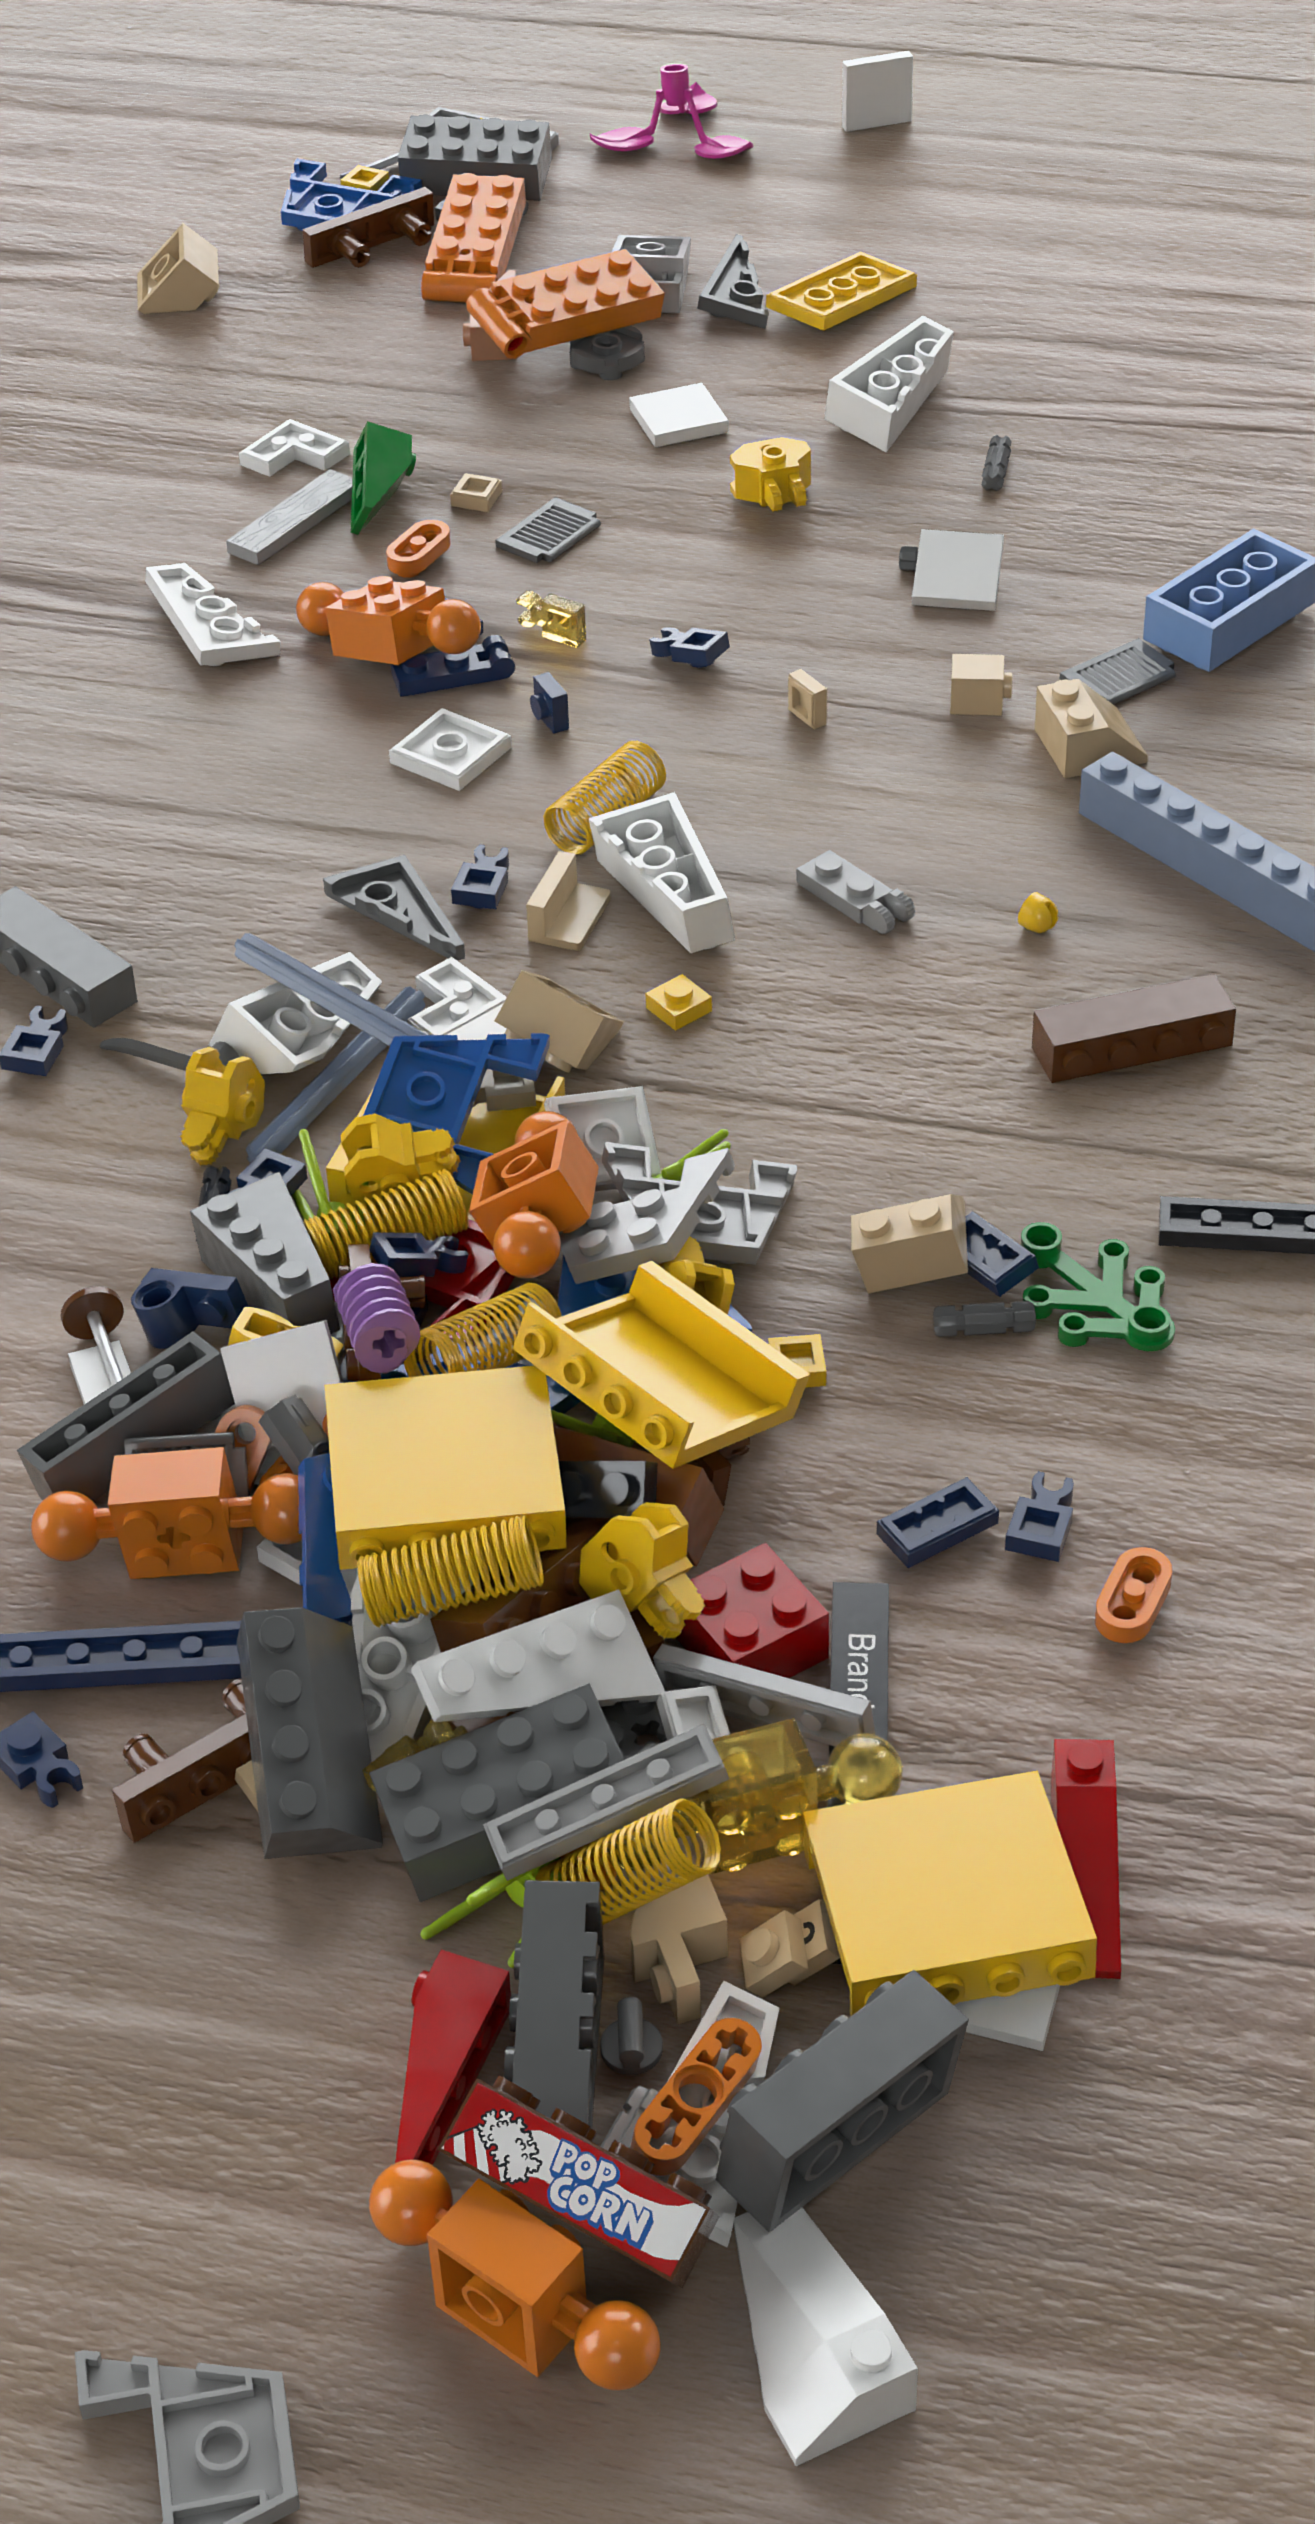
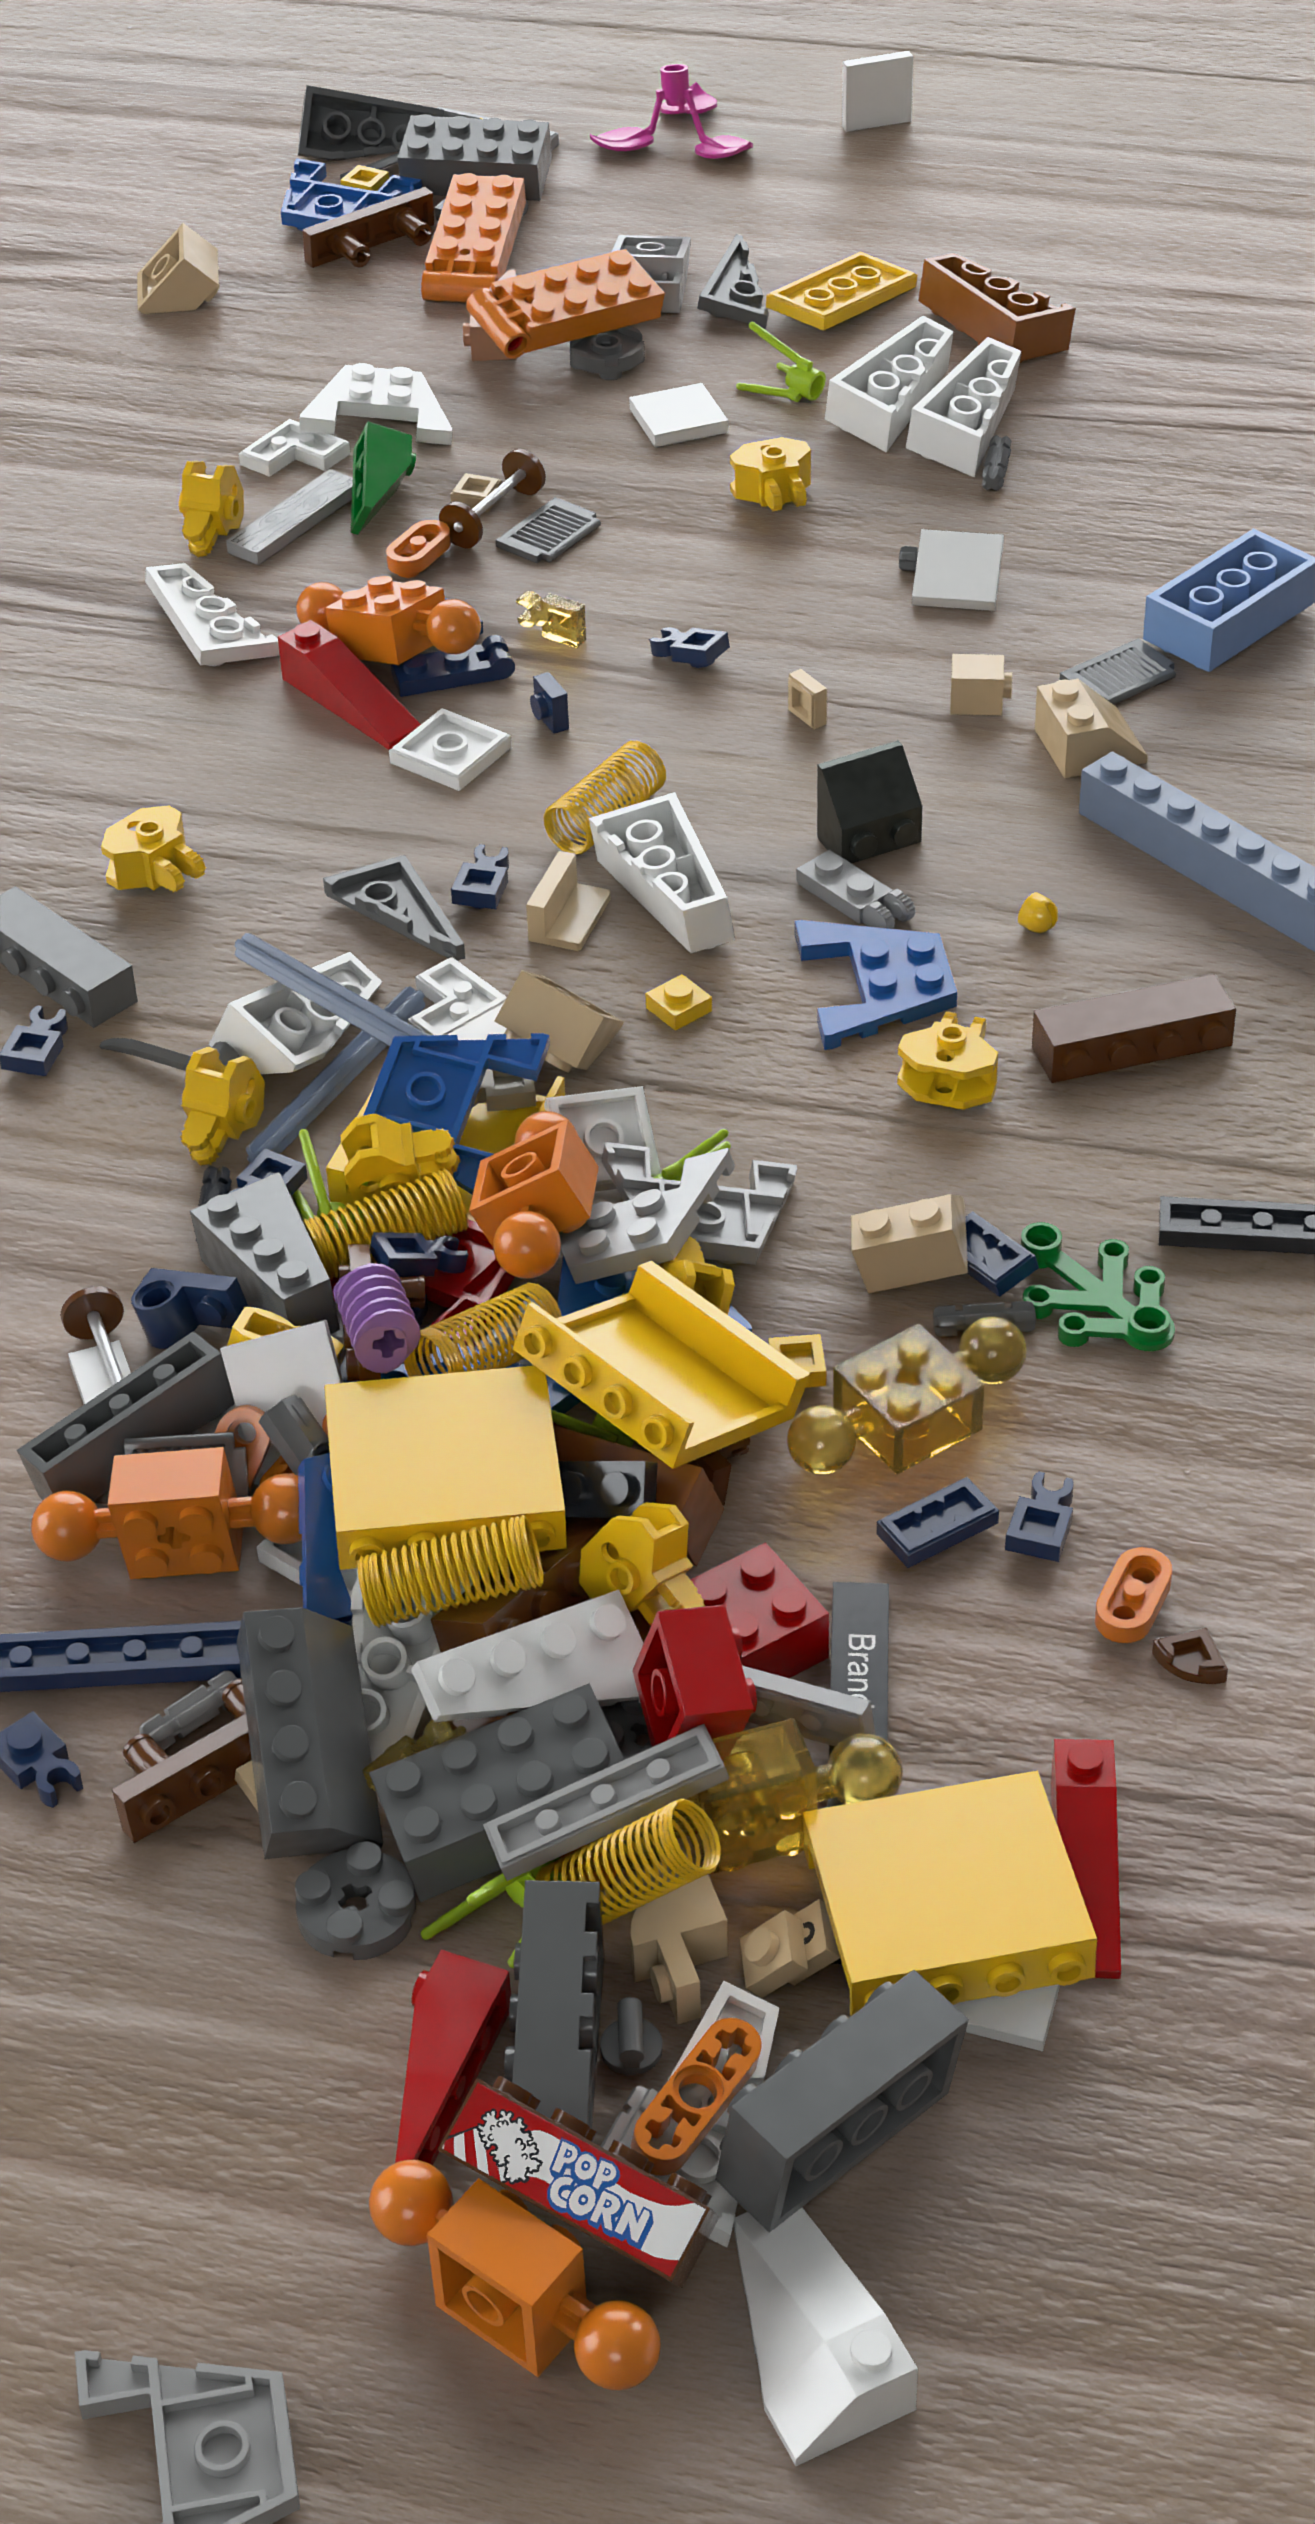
(152, 854): none -> yellow hinge
(188, 1712): none -> light grey axle
(209, 505): none -> yellow hinge
(337, 680): none -> red slope
(350, 1874): none -> dark grey plate
(353, 125): none -> dark grey wedge
(378, 394): none -> white wing
(522, 473): none -> reddish brown axle
(693, 1675): none -> red brick
(800, 378): none -> lime plant
(868, 803): none -> pearl dark grey slope
(895, 971): none -> wing
(907, 1397): none -> clear yellow brick
(950, 1061): none -> yellow hinge
(965, 408): none -> white wedge
(994, 307): none -> dark orange wedge
(1191, 1657): none -> reddish brown tile

